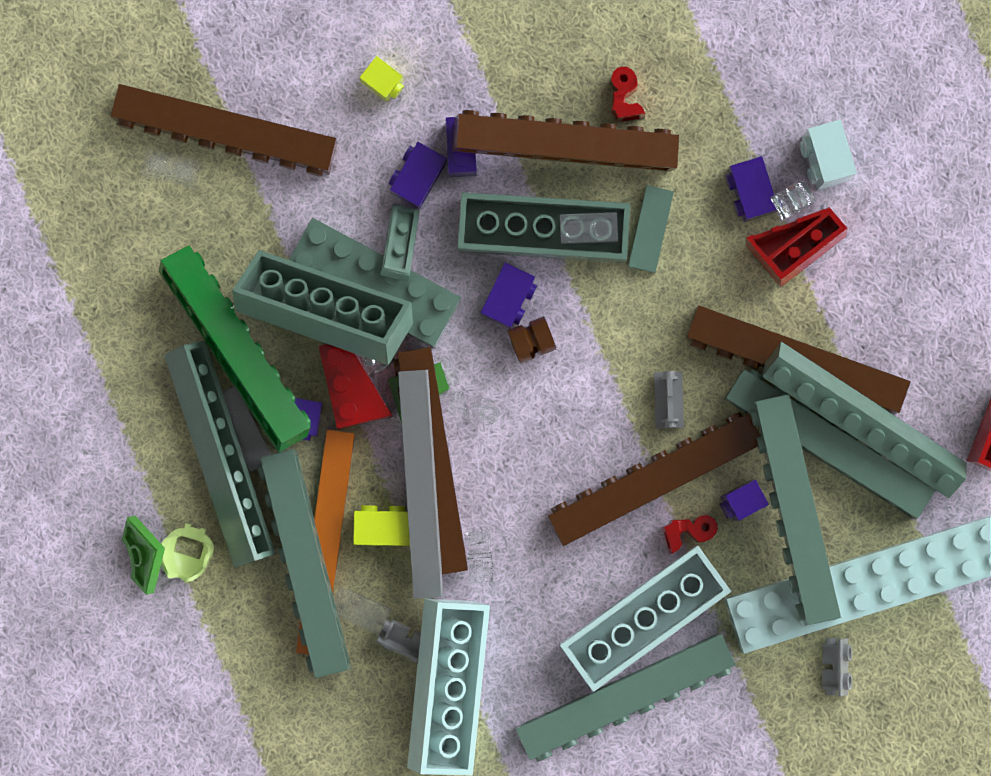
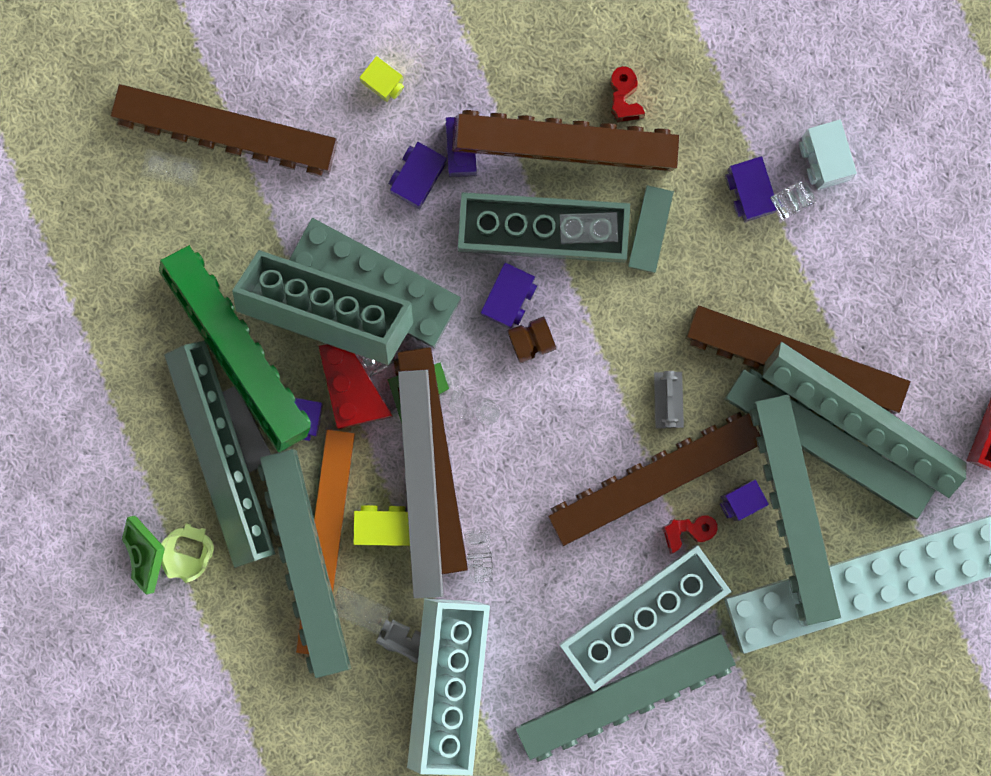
(400, 242): sand green tile -> none
(796, 245): red wedge -> none
(839, 656): light grey hinge -> none

